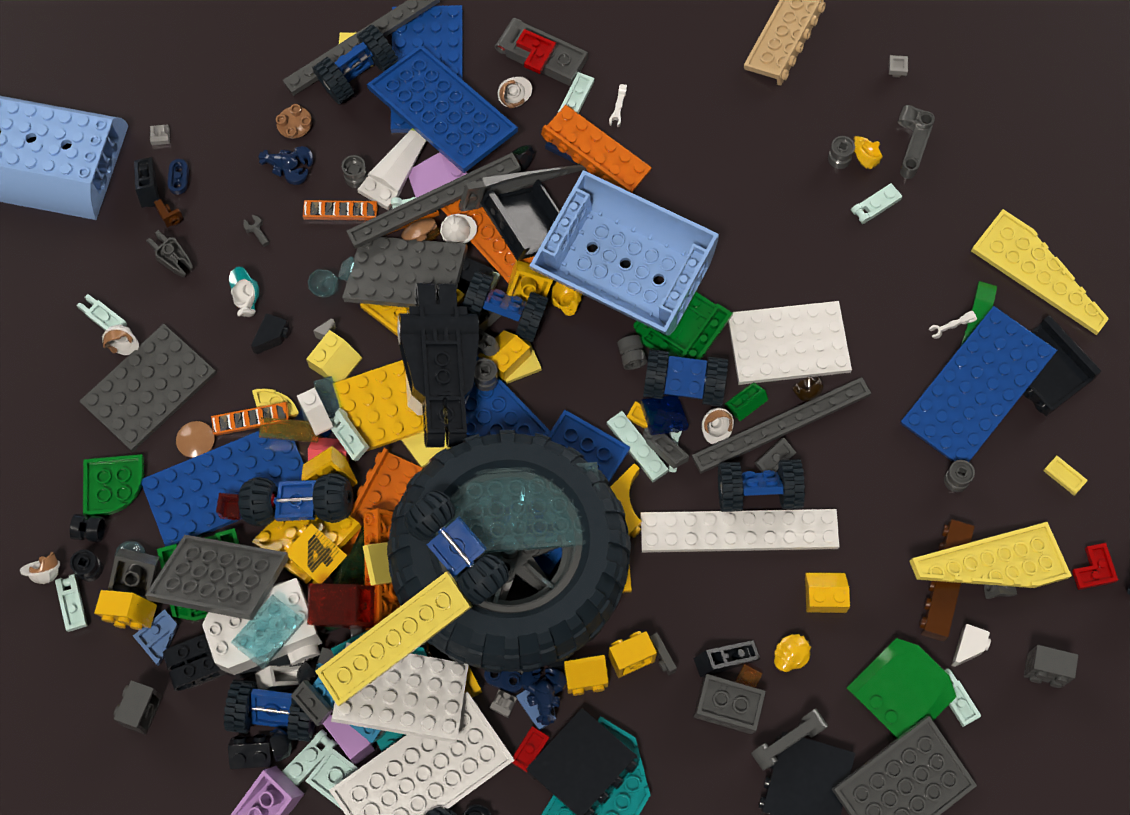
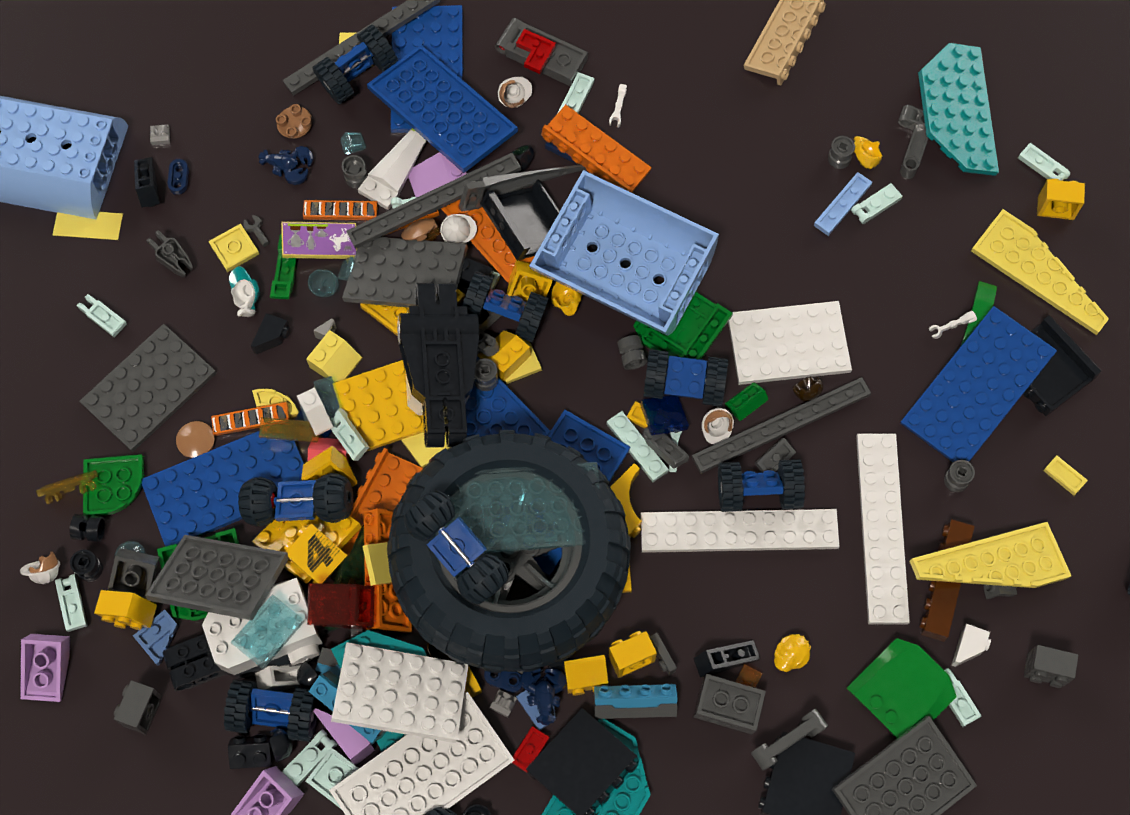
(44, 666): none -> lavender slope
(68, 485): none -> clear yellow plate
(104, 227): none -> light yellow piece
(120, 340): white piece -> none
(169, 217): reddish brown bracket -> none
(228, 506): clear red panel -> none
(233, 247): none -> light yellow tile
(284, 275): none -> green slope
(312, 703): dark grey plate -> none
(316, 240): none -> tile
(352, 142): none -> clear light blue slope
(393, 638): light yellow plate -> none
(635, 701): none -> dark azure piece
(827, 592): yellow slope -> none
(842, 204): none -> light blue plate
(882, 529): none -> white plate
(898, 65): light grey tile -> none
(958, 108): none -> teal plate
(1043, 163): none -> light aqua plate
(1061, 199): none -> yellow brick
(1100, 570): red plate -> none

